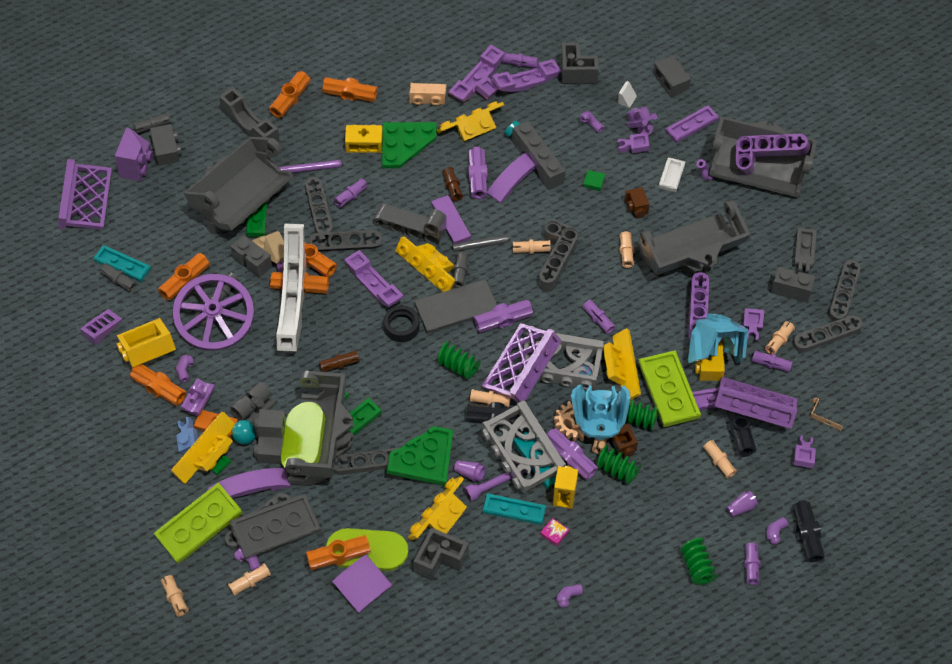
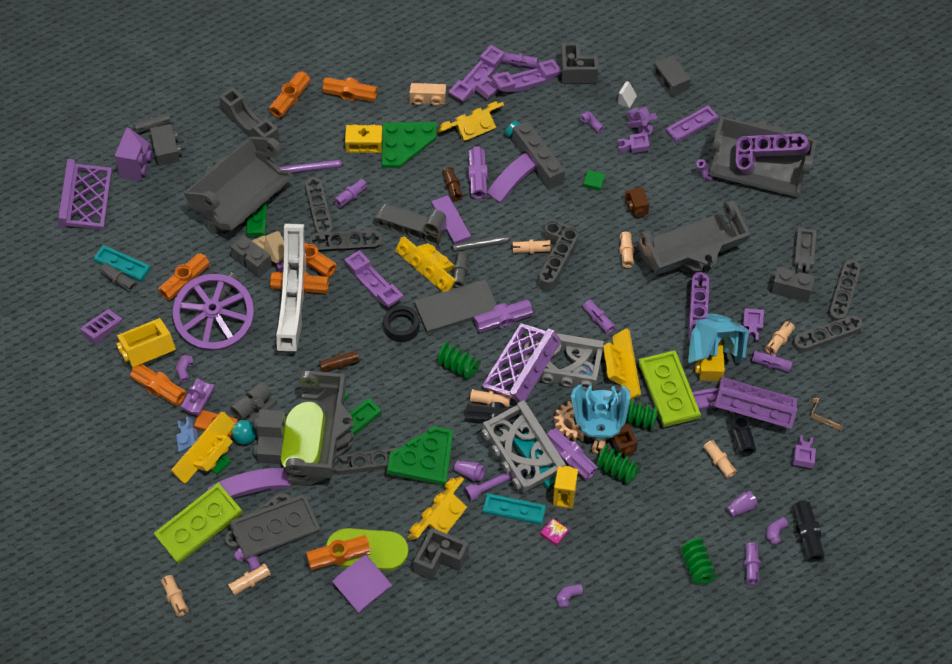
(672, 174): white tile -> none

